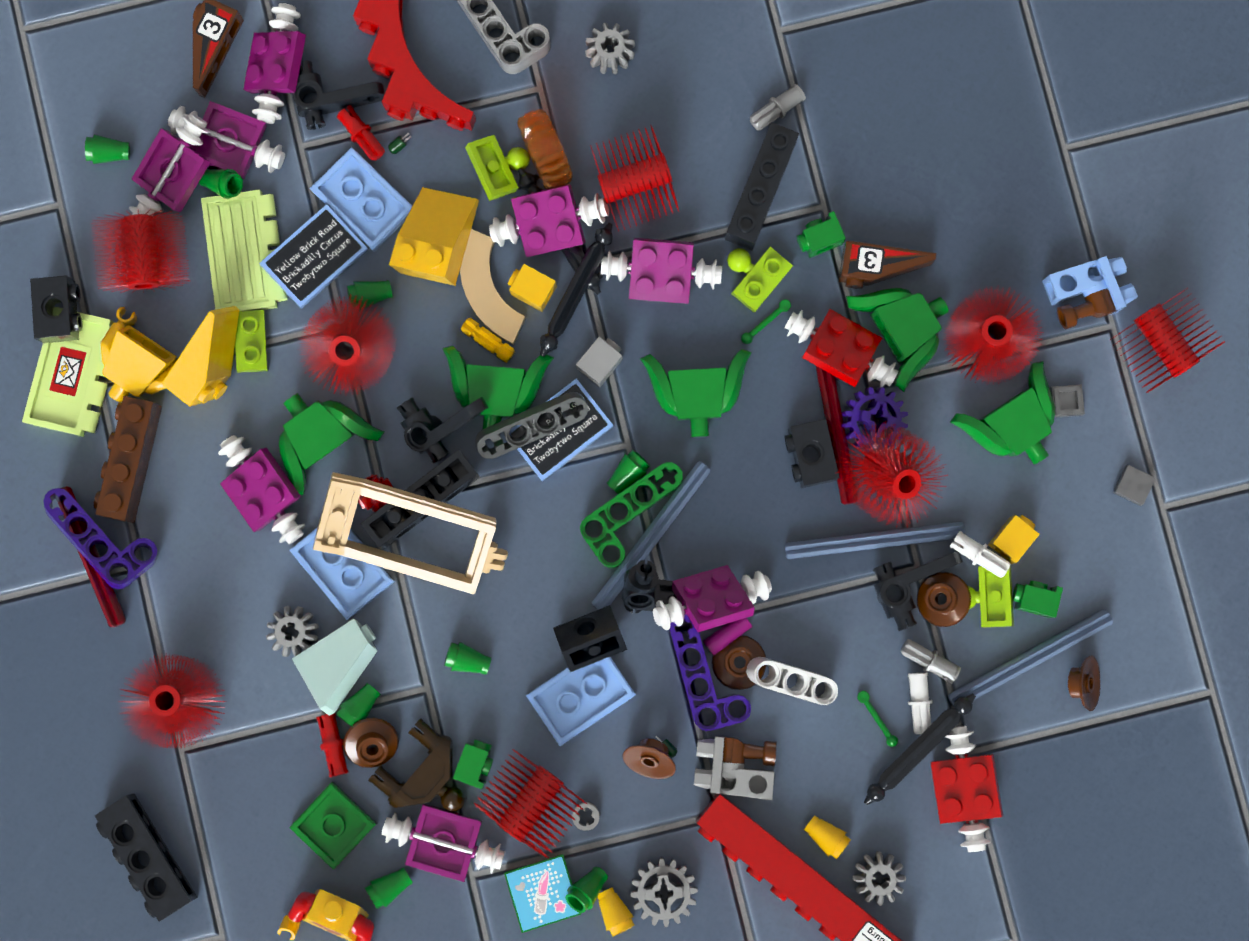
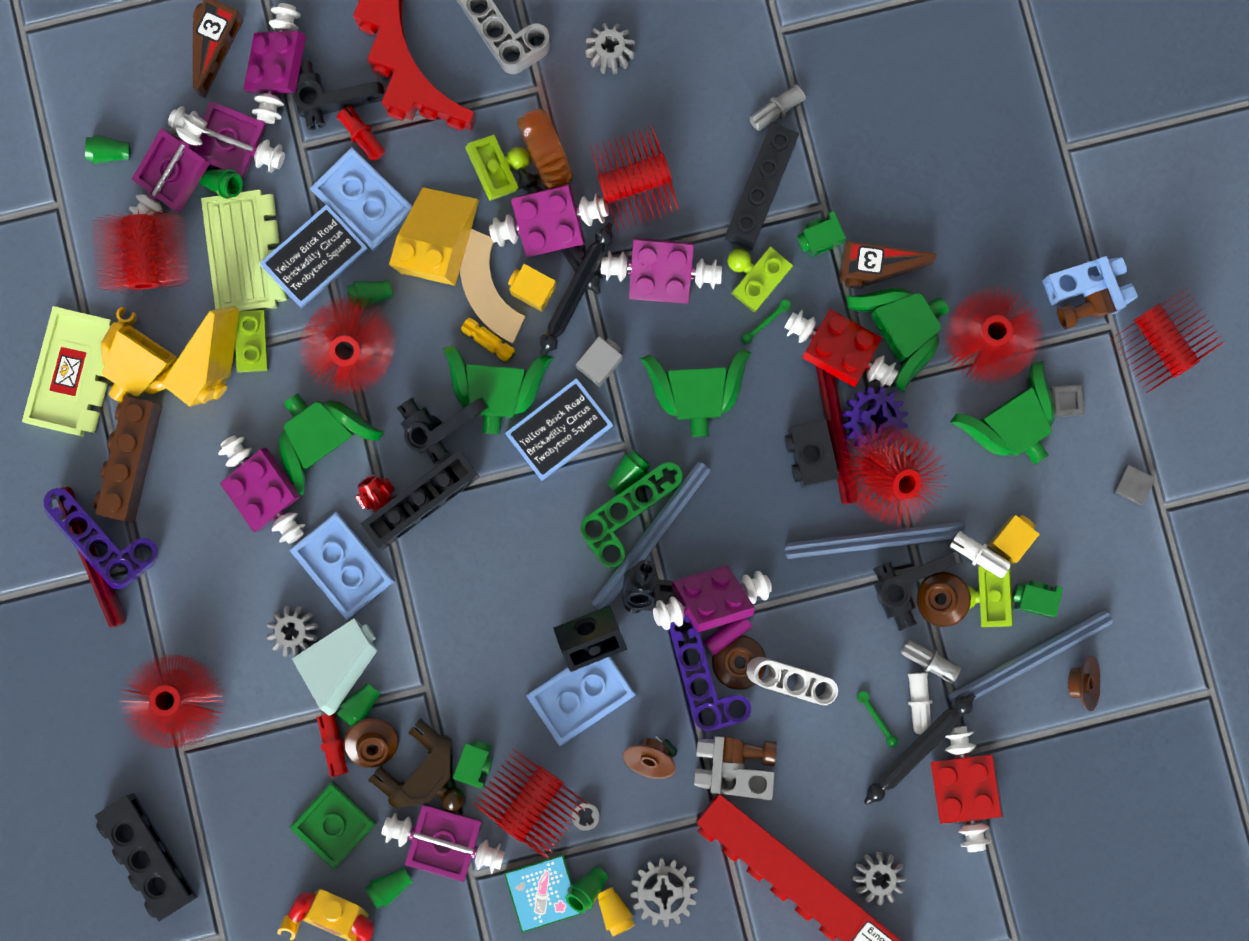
(47, 293): black brick -> none
(339, 514): animal -> none
(398, 144): dark green piece -> none
(465, 659): green cone -> none
(529, 420): dark grey beam -> none
(827, 837): yellow cone -> none

